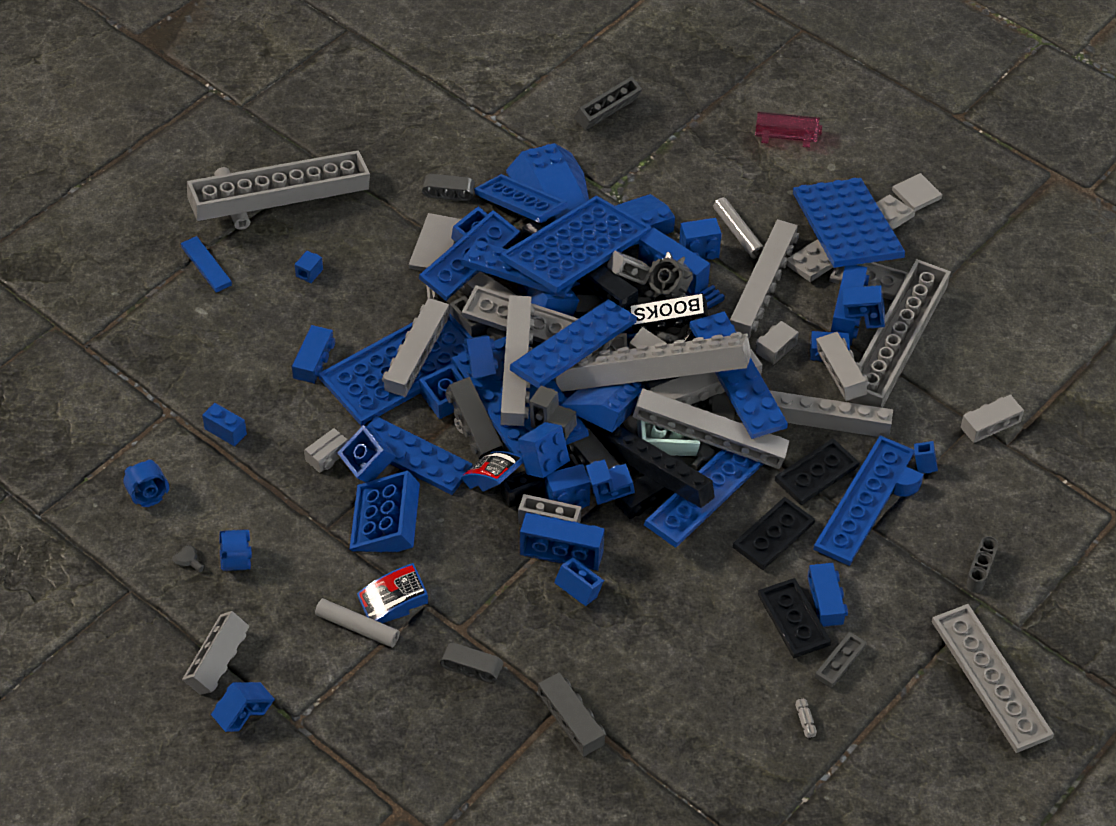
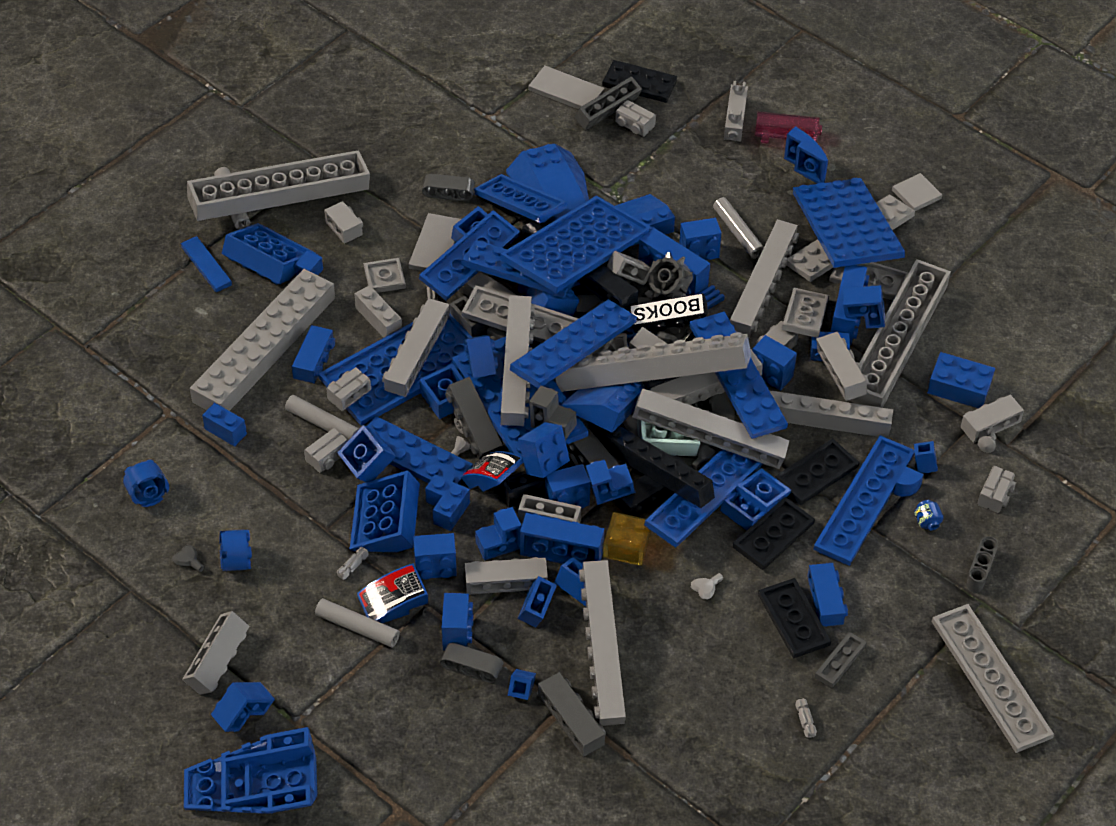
(258, 778): none -> blue wedge
(263, 342): none -> light grey brick
(264, 252): none -> blue slope
(319, 417): none -> light grey piece
(343, 222): none -> light grey brick
(348, 388): none -> light grey brick
(352, 563): none -> light grey axle
(377, 311): none -> light grey brick
(385, 275): none -> light grey tile
(435, 555): none -> blue brick
(449, 501): none -> blue brick
(457, 619): none -> blue brick
(461, 445): none -> light grey rock
(500, 537): none -> blue brick
(503, 575): none -> light grey brick
(521, 684): none -> blue brick
(537, 601): none -> blue brick
(564, 87): none -> light grey tile
(603, 642): none -> light grey brick
(626, 539): none -> clear yellow brick
(635, 118): none -> light grey brick
(654, 84): none -> black plate
(705, 586): none -> light grey rock
(735, 112): none -> light grey brick
(754, 498): none -> blue slope
(777, 362): none -> blue brick
(805, 312): none -> light grey tile
(806, 155): none -> blue slope
(928, 515): none -> blue head
(961, 380): none -> blue brick
(987, 443): none -> light grey rock
(996, 489): none -> light grey brick

